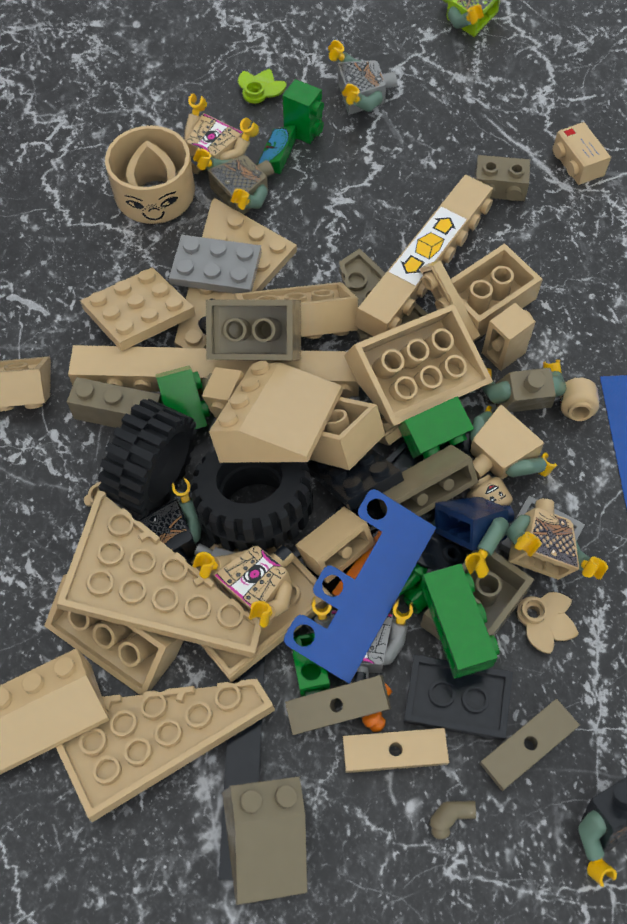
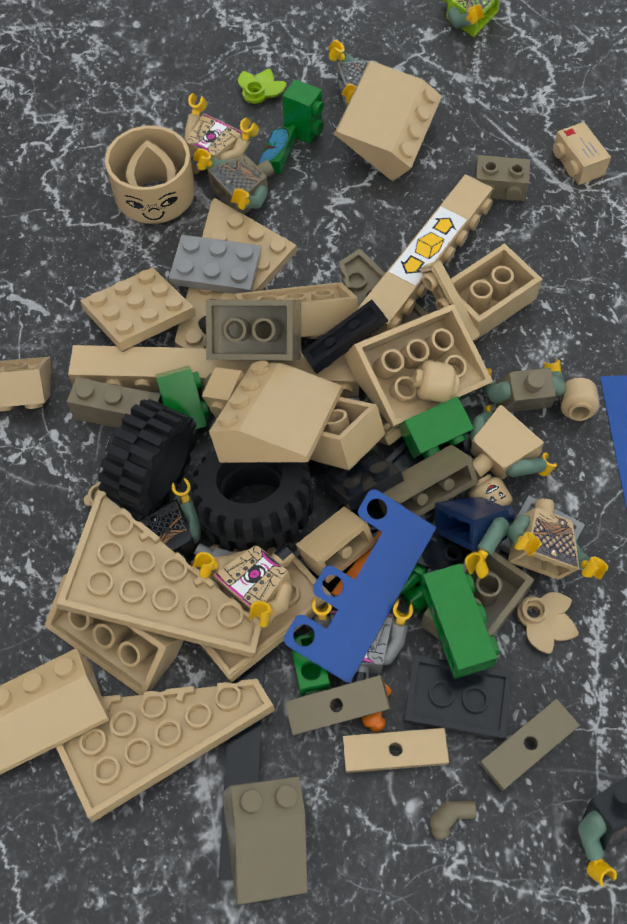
(344, 335): none -> black plate
(388, 118): none -> tan slope
(435, 381): none -> tan head
(508, 336): tan brick -> none

